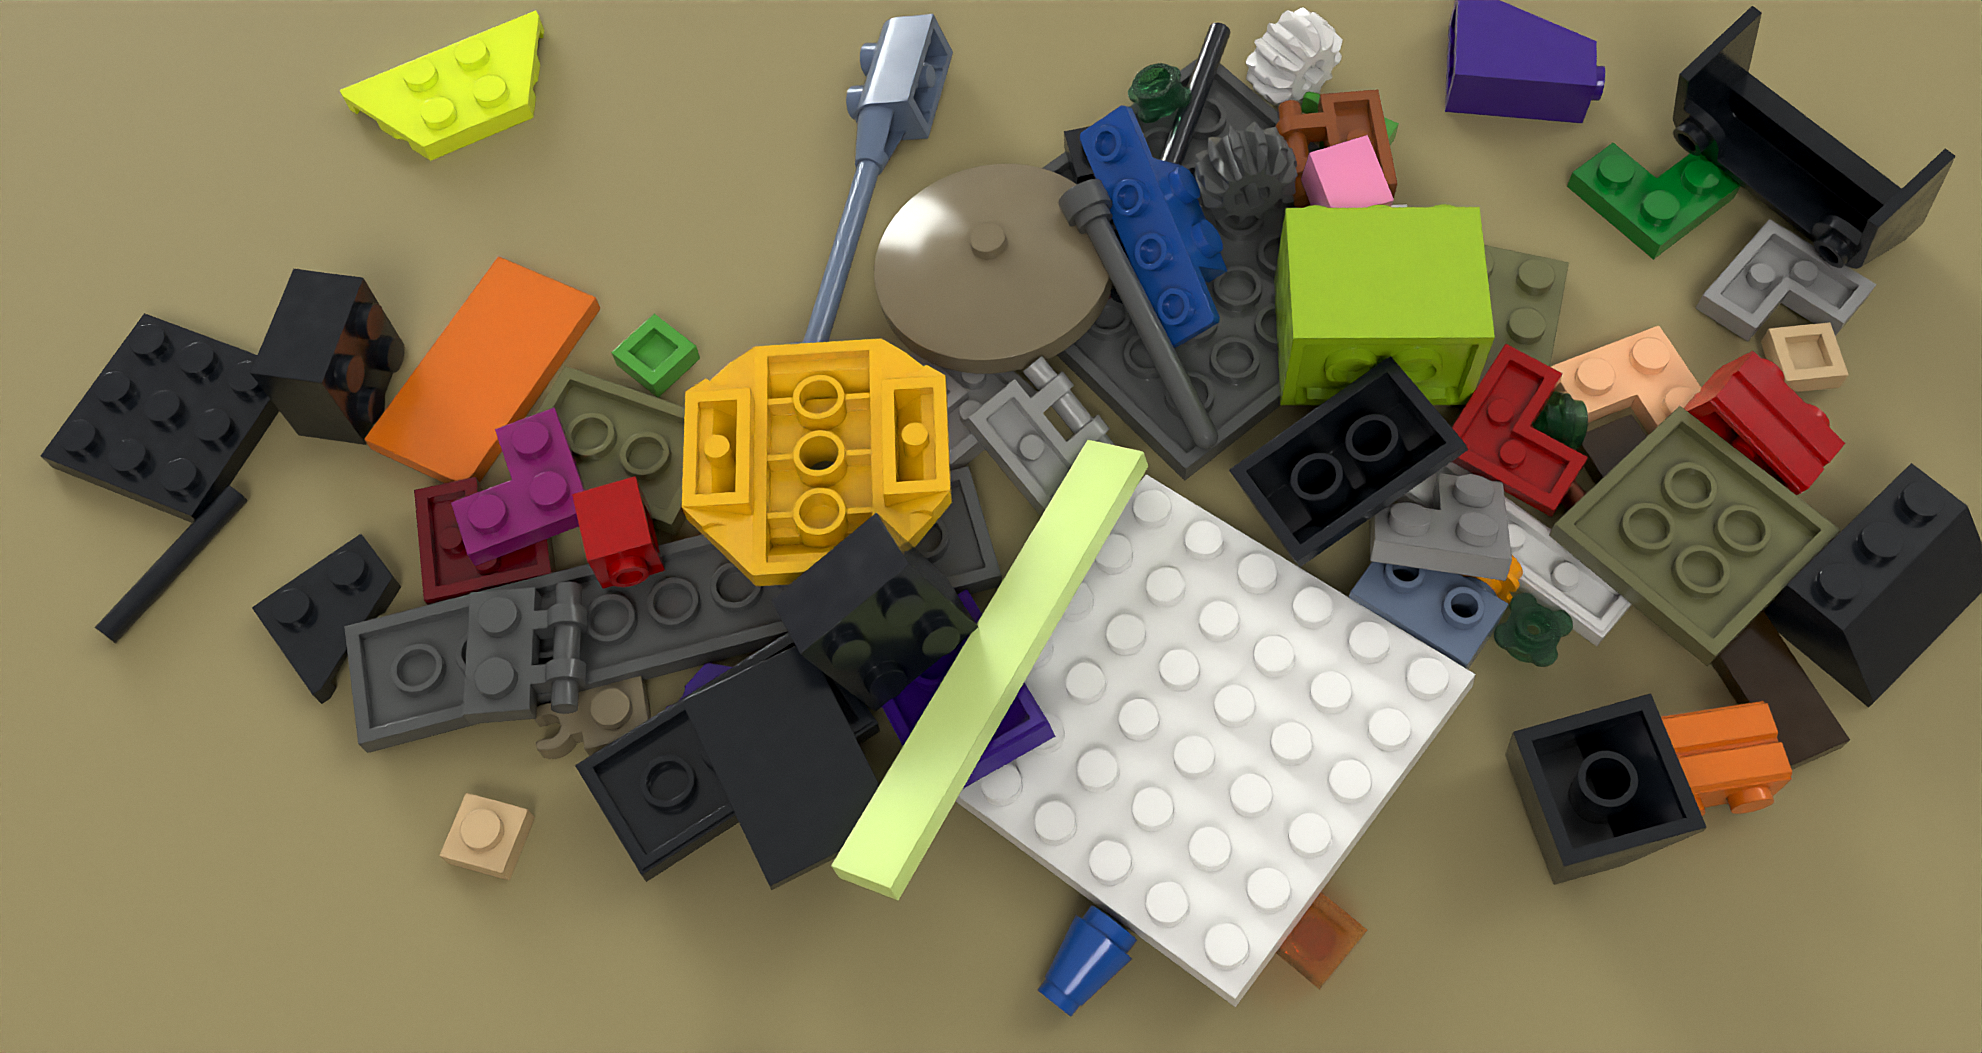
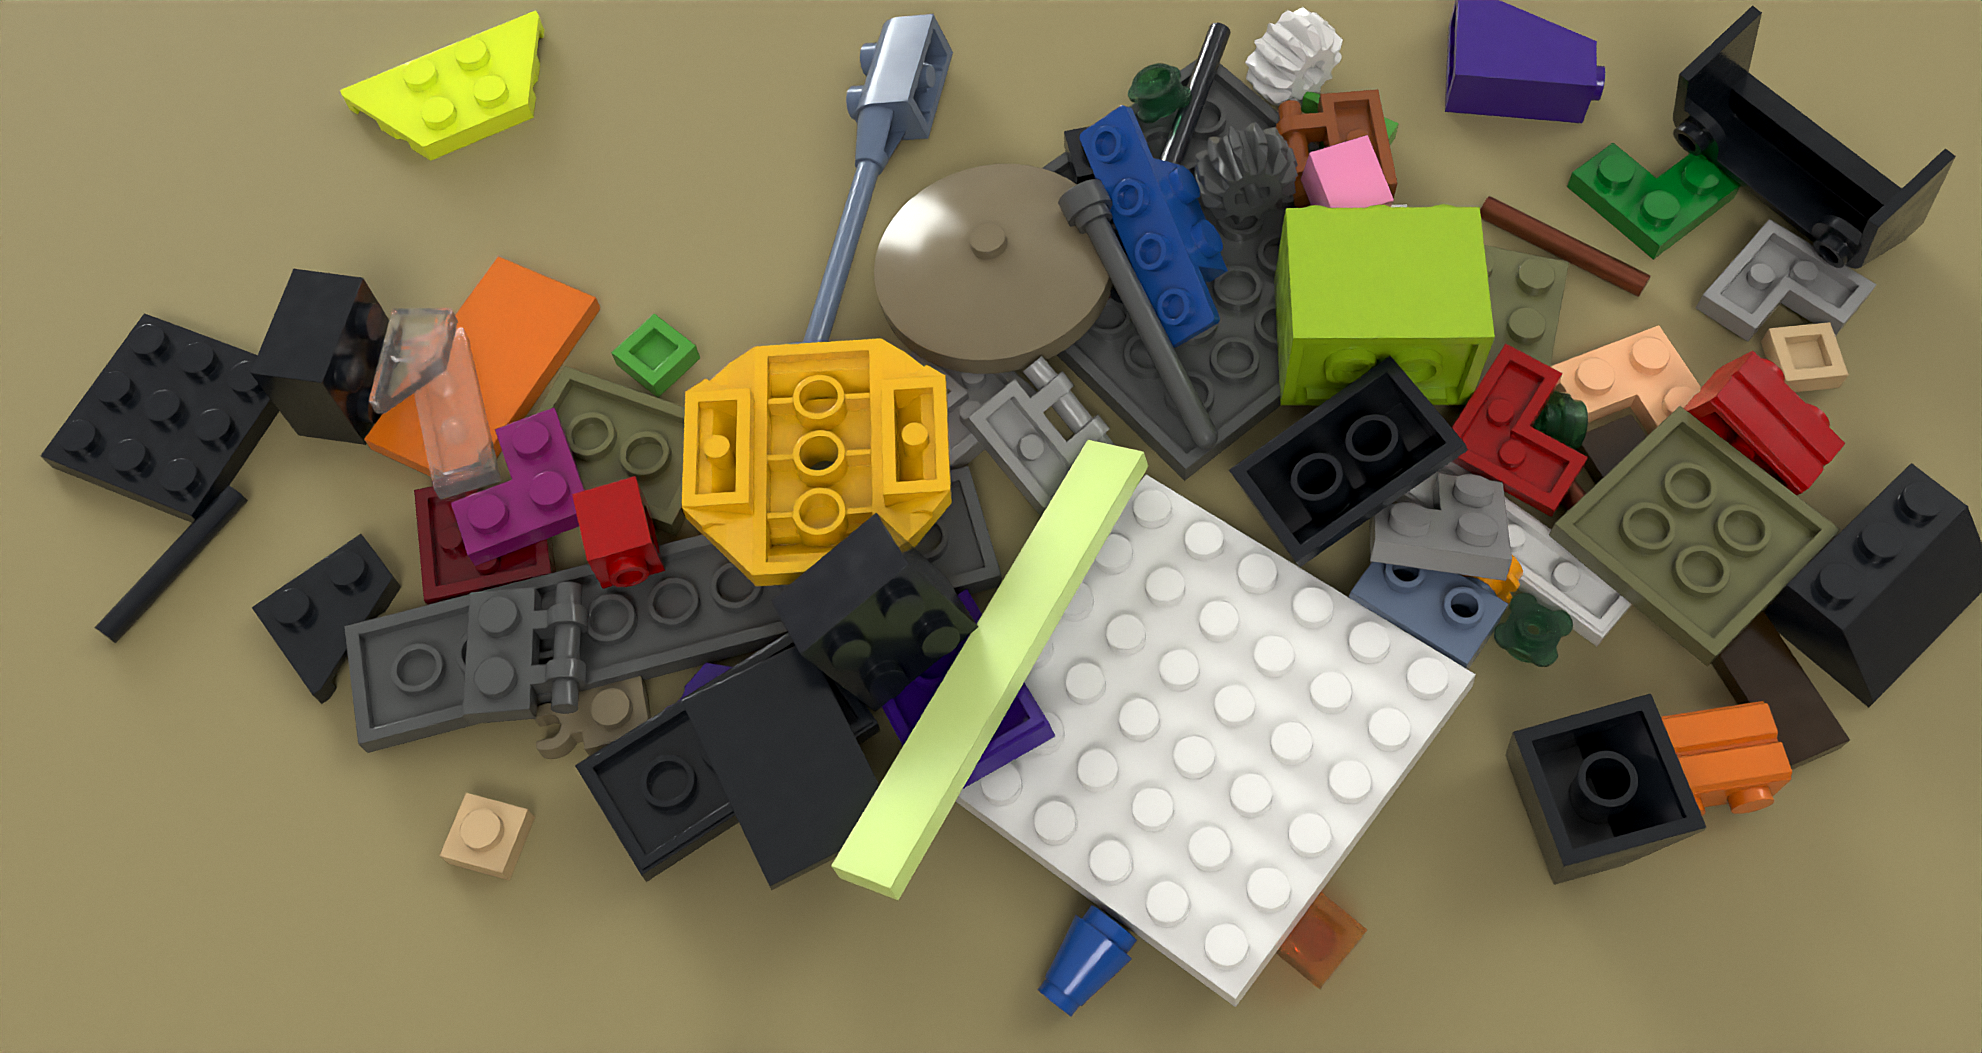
(412, 353): none -> clear tile
(457, 426): none -> clear tile
(1564, 246): none -> copper bar

